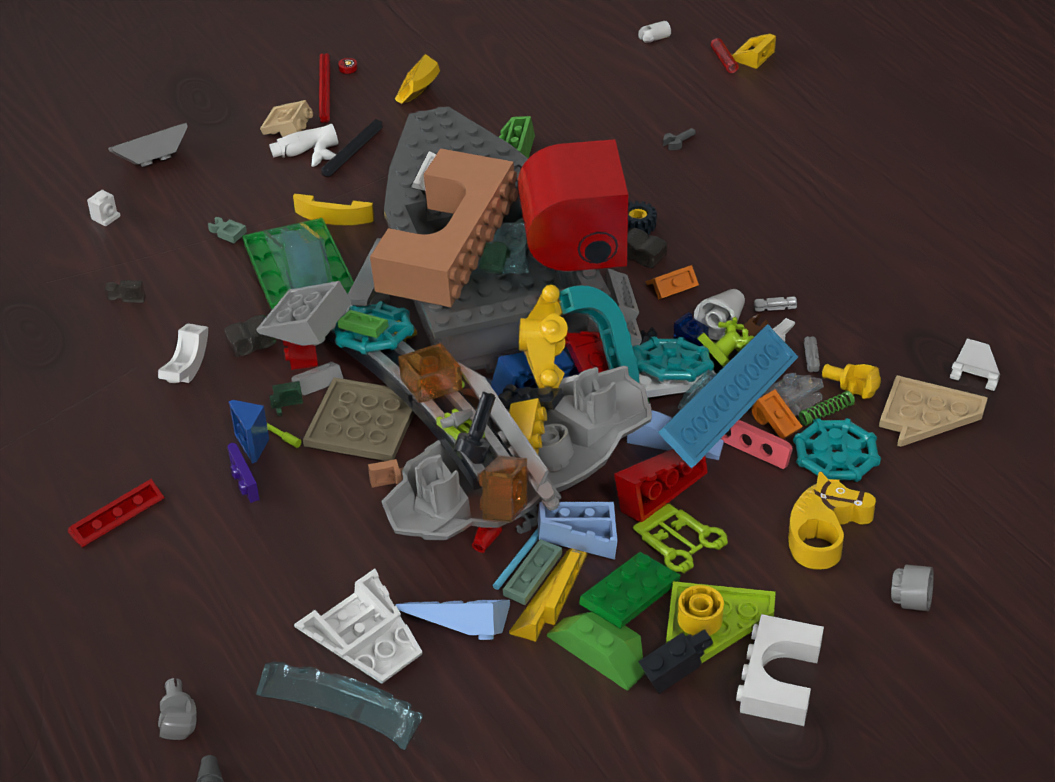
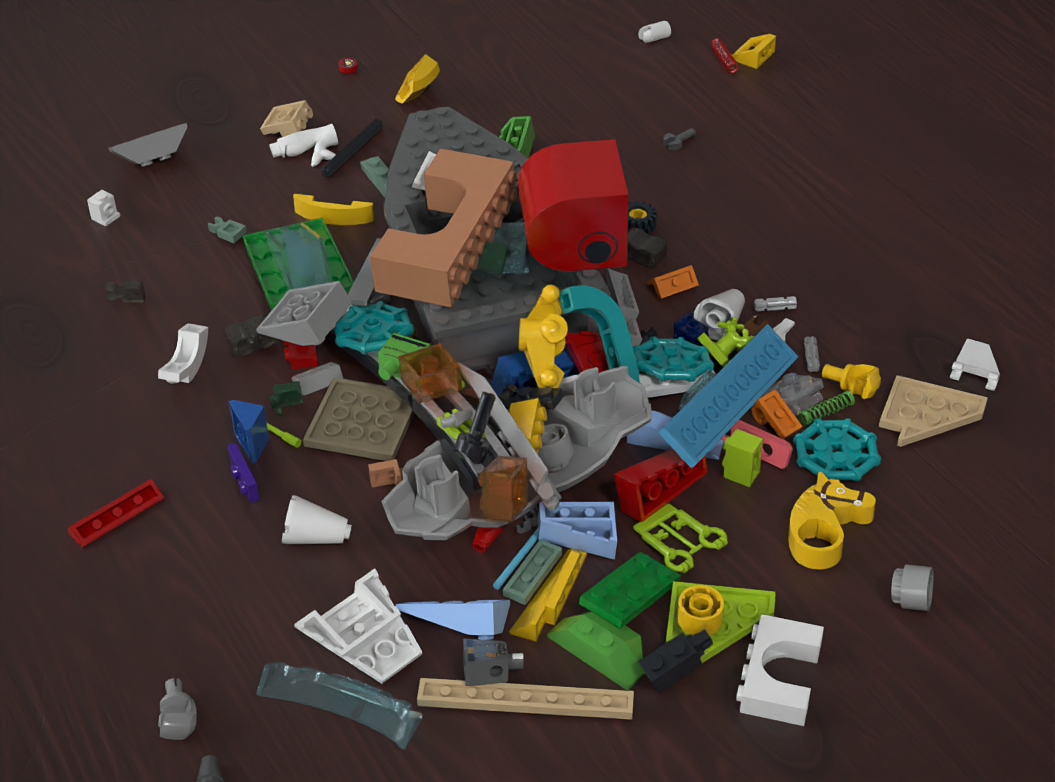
(313, 524): none -> white cone
(324, 88): red axle -> none
(363, 323): bright green plate -> none
(376, 172): none -> sand green plate
(394, 347): none -> bright green torso
(488, 662): none -> dark grey torso
(526, 698): none -> tan plate
(742, 457): none -> lime brick

